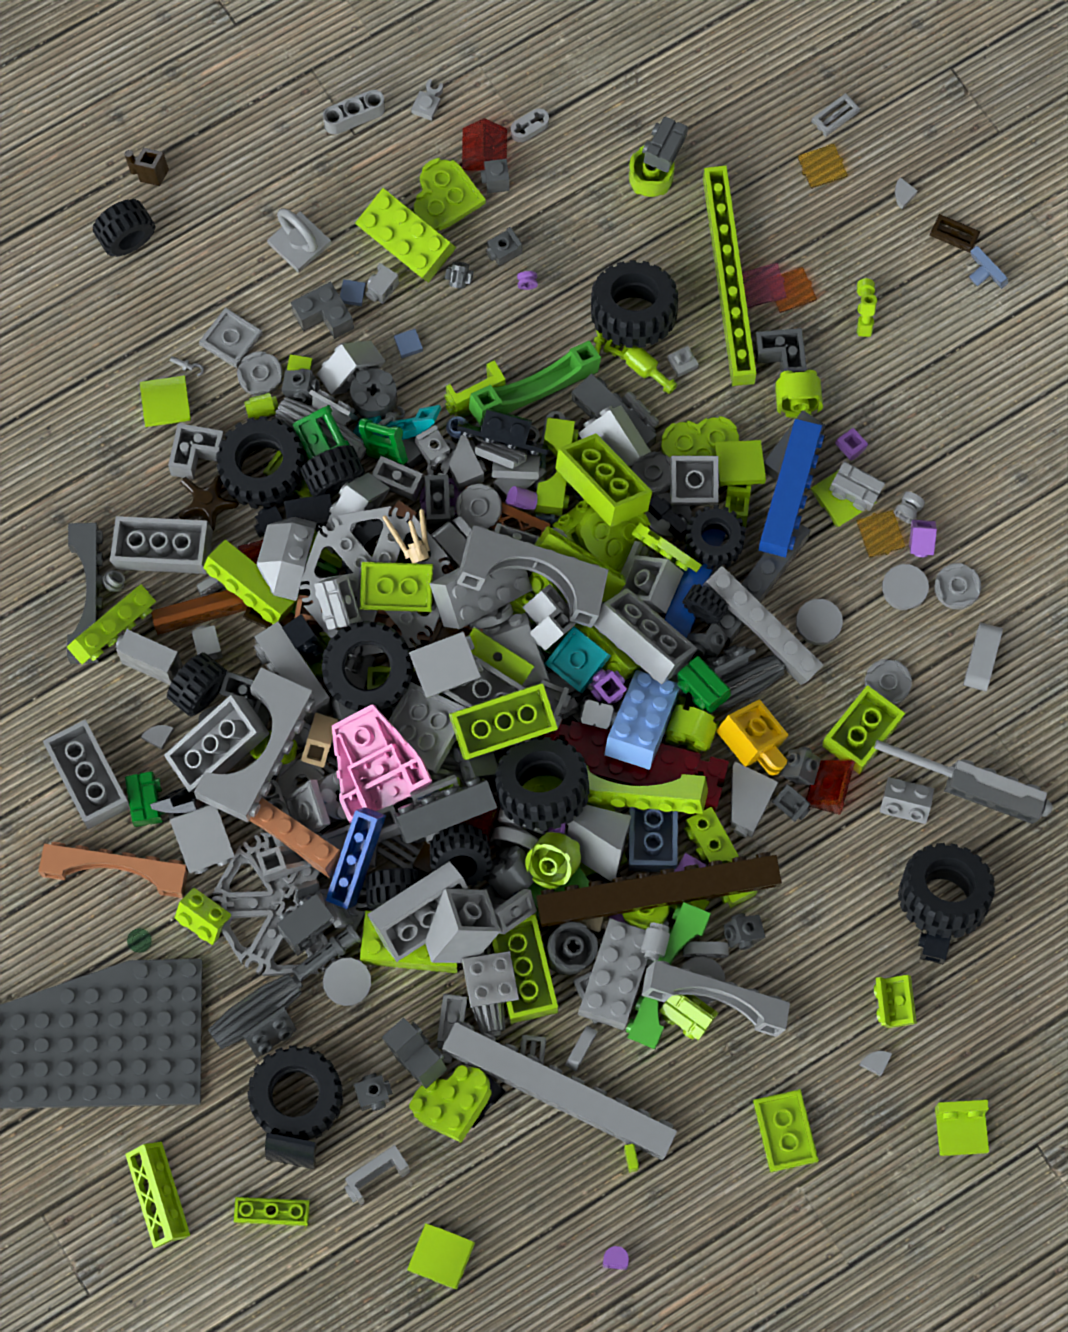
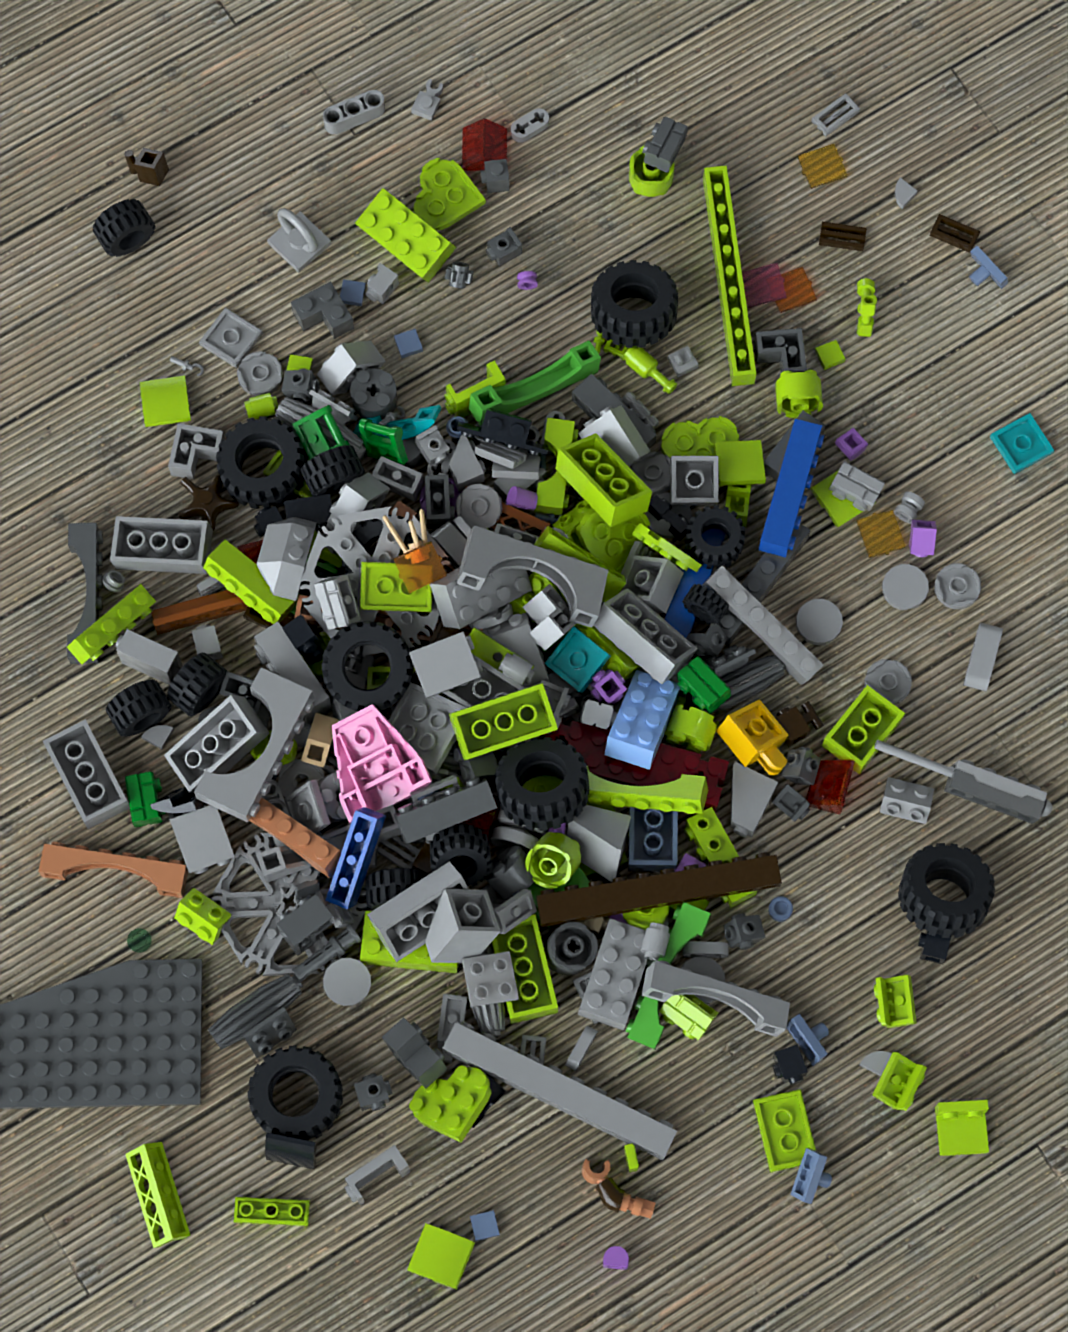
(138, 708): none -> black tyre
(420, 567): none -> clear orange piece
(484, 1225): none -> sand blue tile
(516, 668): none -> light grey brick
(613, 1196): none -> nougat piece
(780, 909): none -> sand blue tile
(789, 1065): none -> black brick
(797, 724): none -> dark brown brick
(808, 1038): none -> sand blue tile
(810, 1176): none -> sand blue tile
(830, 354): none -> lime tile
(860, 231): none -> dark brown tile
(899, 1082): none -> lime bracket
(1022, 443): none -> teal tile

